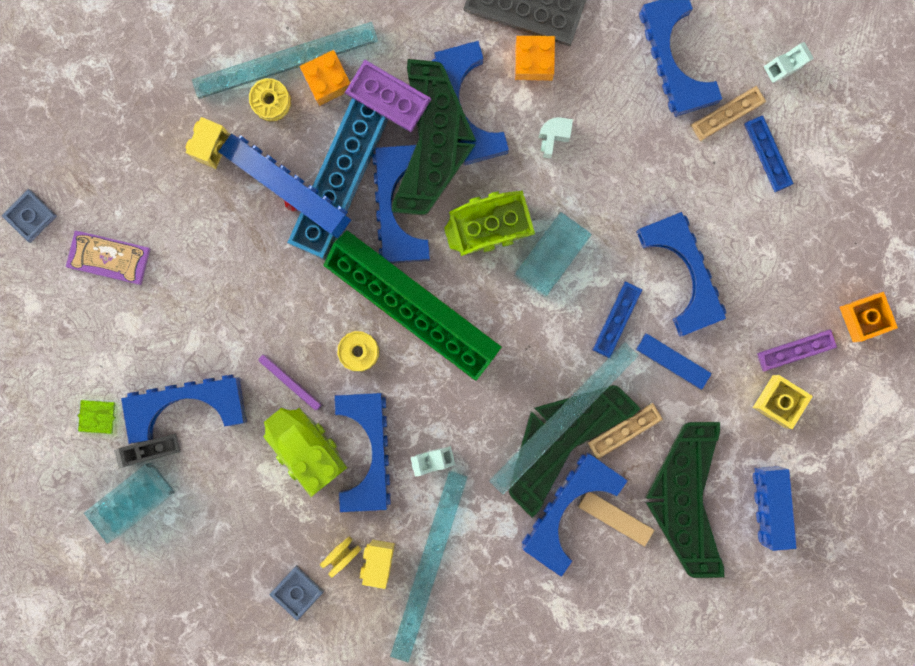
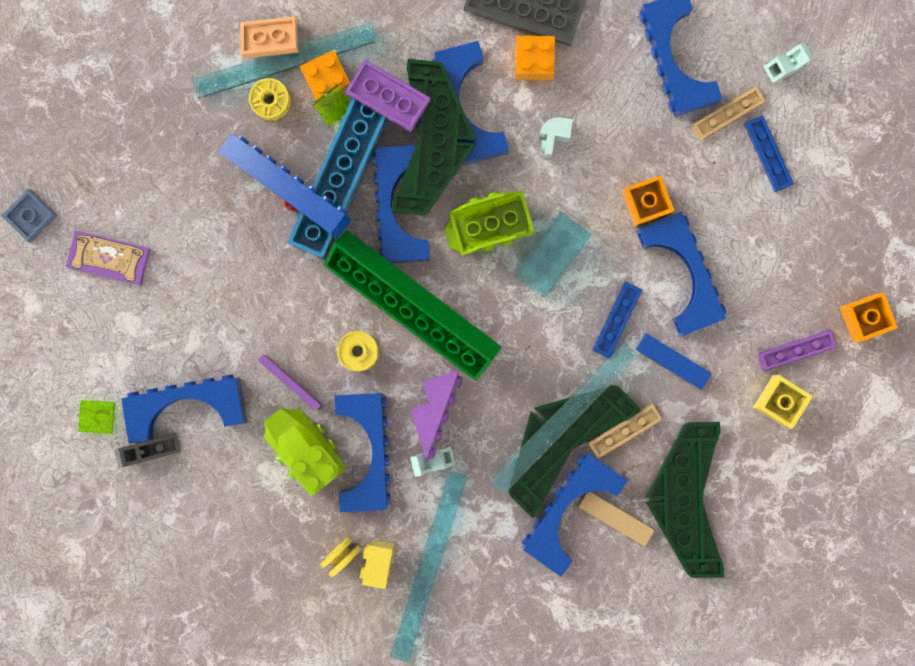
(129, 502): clear light blue brick -> none
(206, 142): light yellow brick -> none
(269, 37): none -> light nougat tile
(296, 593): sand blue tile -> none
(332, 105): none -> clear neon green piece
(431, 416): none -> medium lavender slope
(647, 201): none -> light orange brick
(774, 508): blue brick -> none

